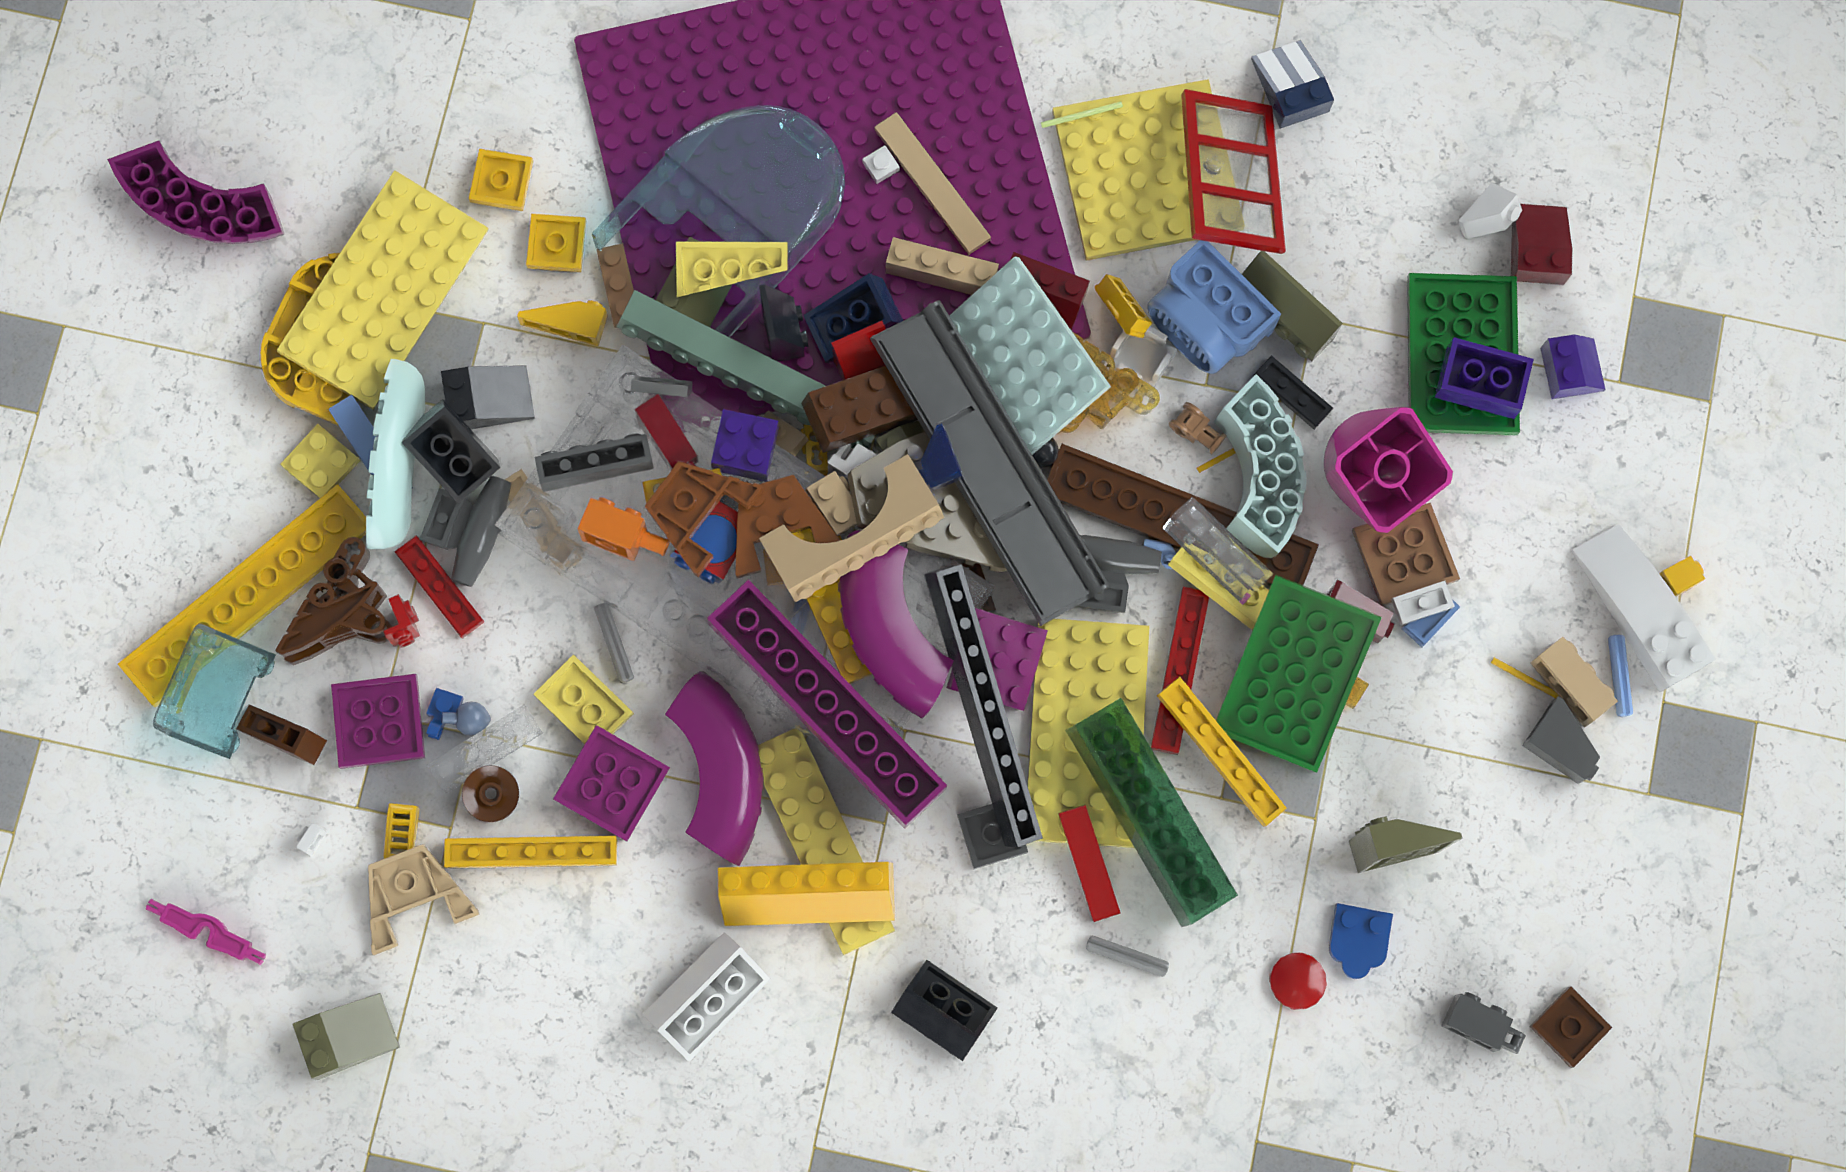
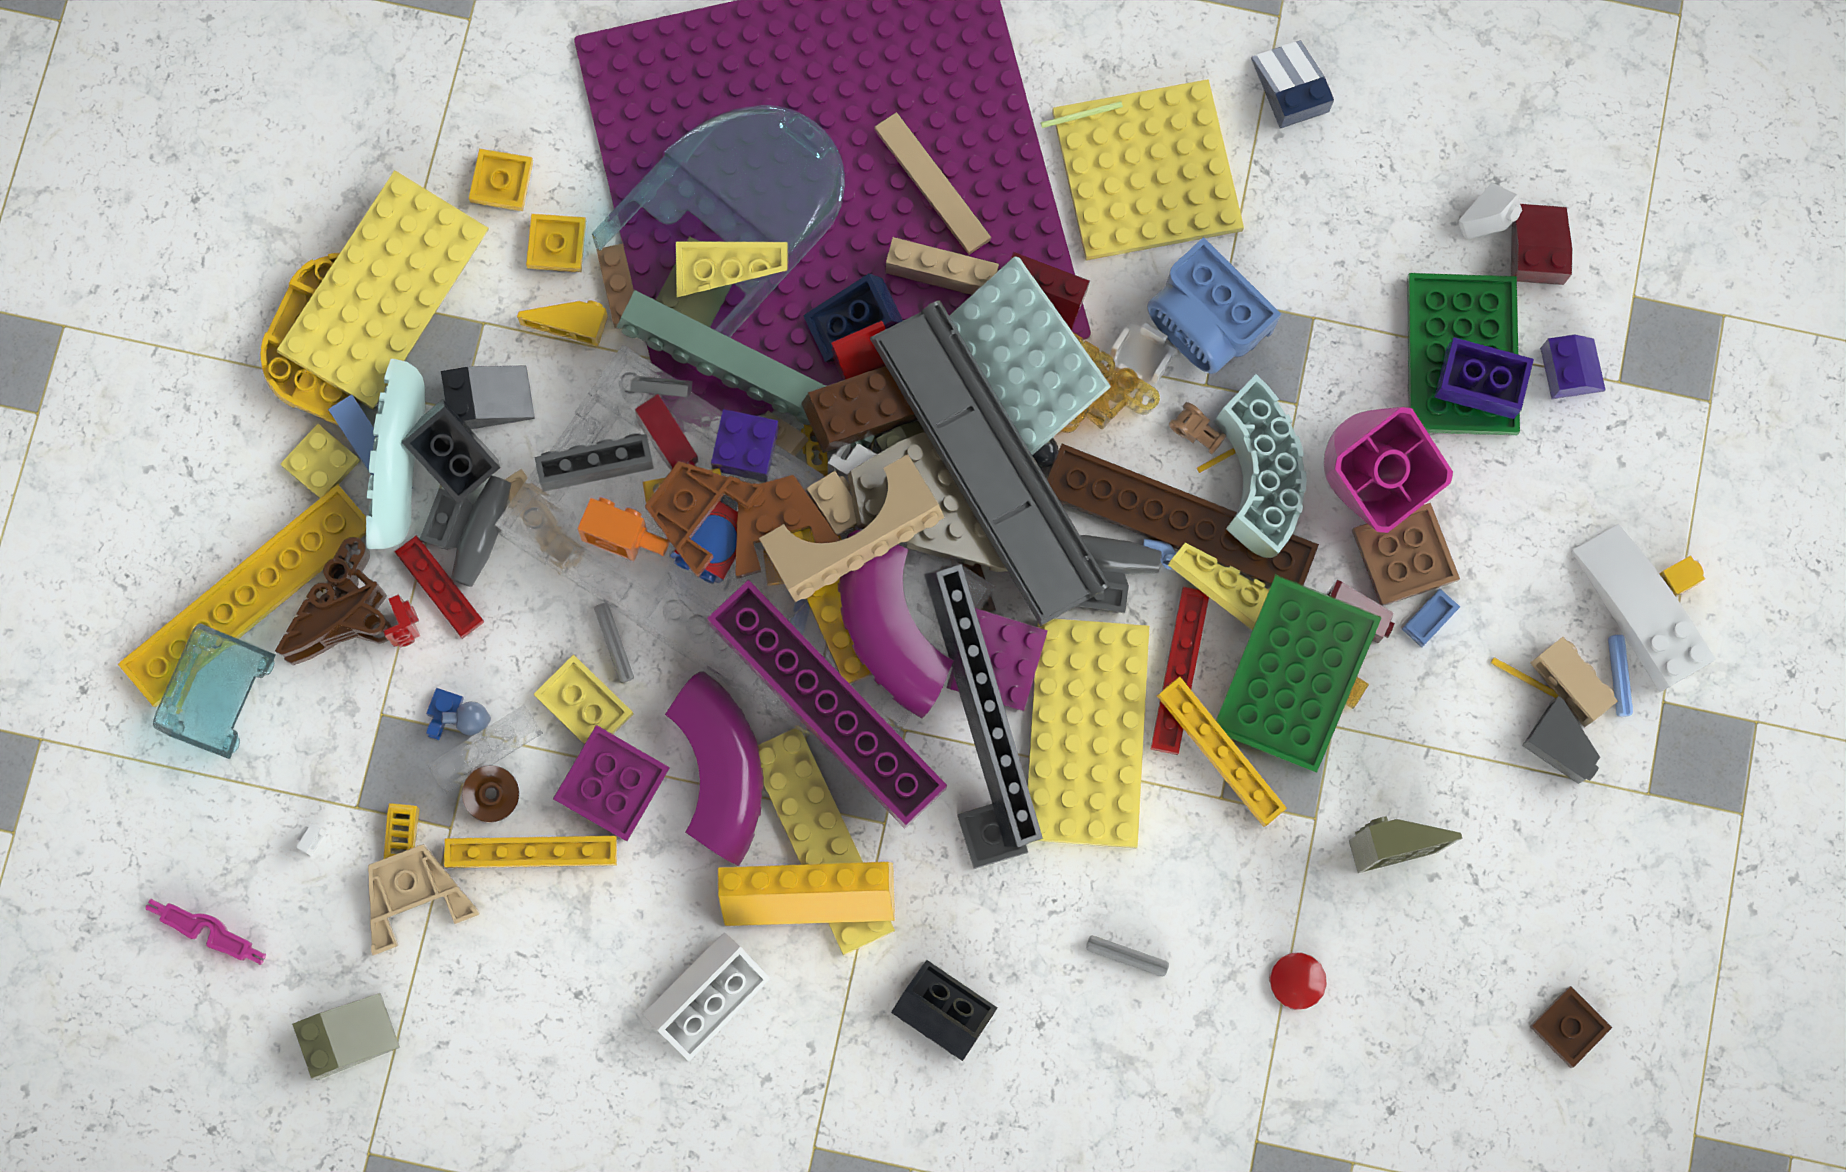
(192, 206): magenta brick -> none
(282, 734): reddish brown slope -> none
(378, 721): magenta plate -> none
(782, 324): black slope -> none
(880, 164): white plate -> none
(939, 461): clear blue slope -> none
(1089, 863): red tile -> none
(1123, 306): yellow piece -> none
(1151, 813): clear green brick -> none
(1217, 550): clear brick -> none
(1232, 172): door -> none
(1294, 392): black tile -> none
(1302, 316): olive slope -> none
(1359, 939): blue plate -> none
(1422, 603): white plate -> none
(1482, 1023): dark grey brick -> none

